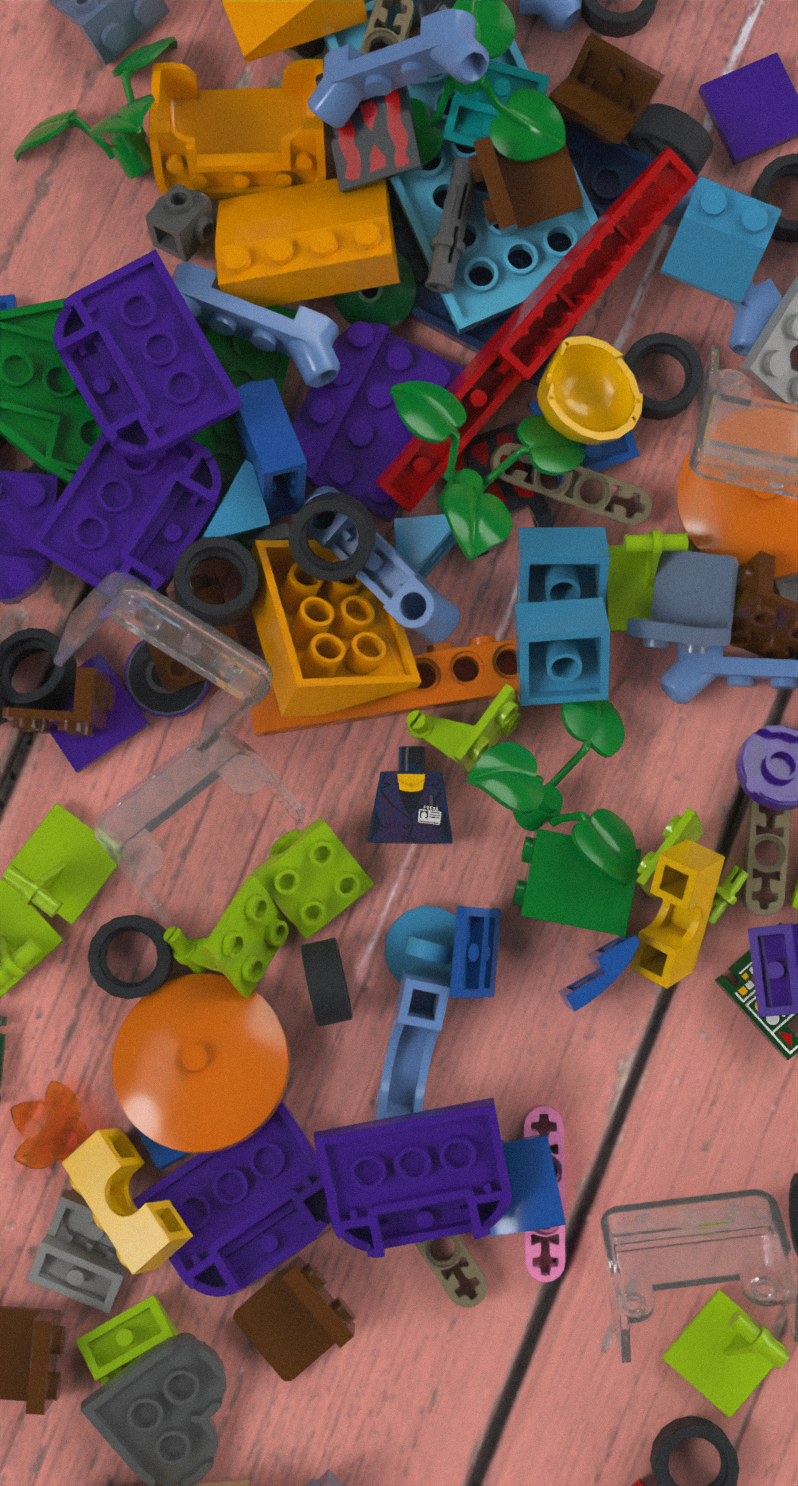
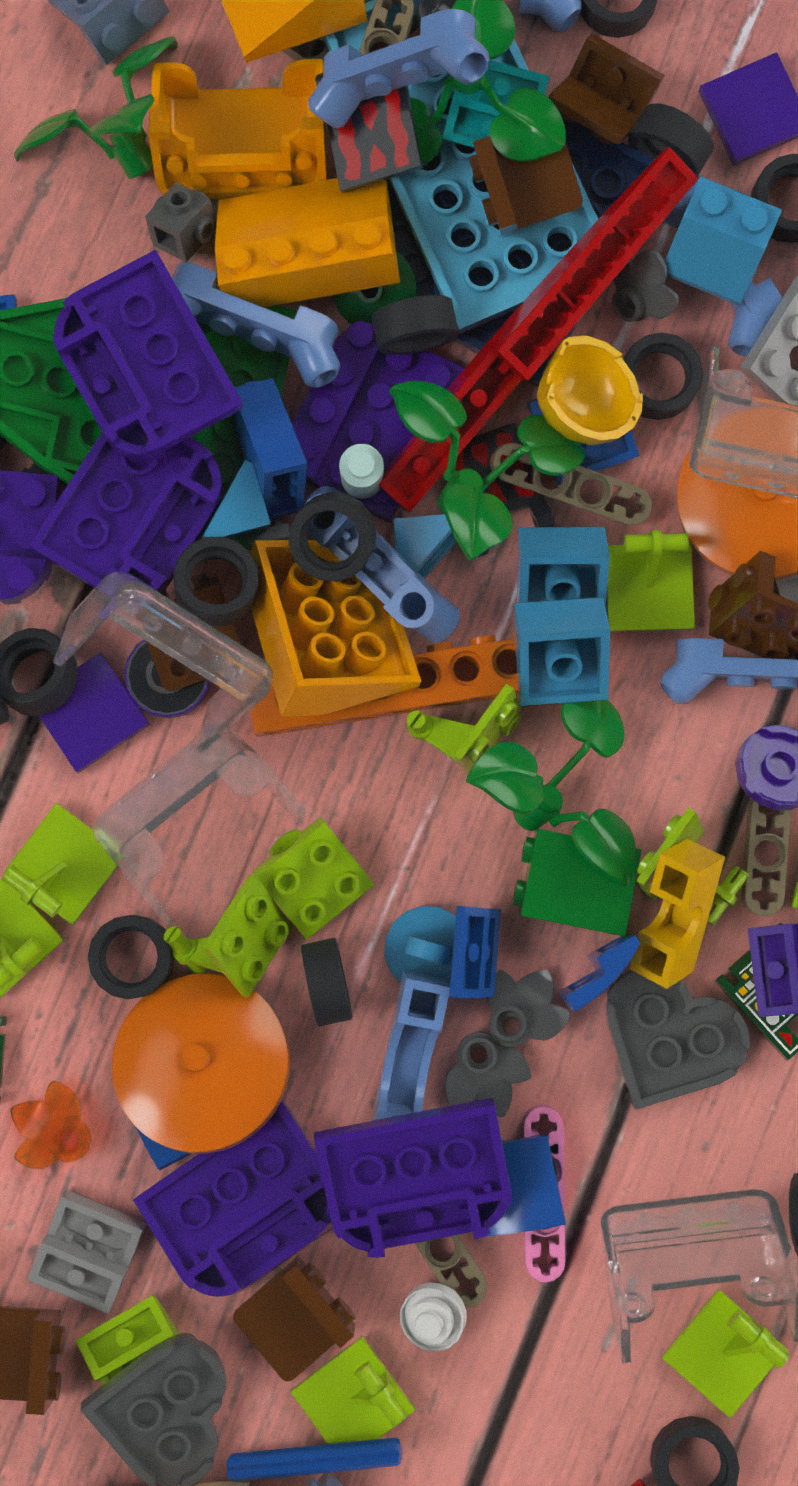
(91, 702): reddish brown bracket -> none
(102, 1175): yellow arch -> none
(314, 1459): none -> blue axle
(353, 1396): none -> lime plate
(361, 470): none -> light aqua brick
(410, 804): torso -> none
(415, 325): none -> black tyre
(433, 1316): none -> white plate
(449, 243): dark grey pin -> none
(486, 1078): none -> dark grey plate
(528, 1003): none -> dark grey plate
(643, 290): none -> dark grey plate
(672, 1040): none -> dark grey plate
(690, 602): sand blue bracket -> none

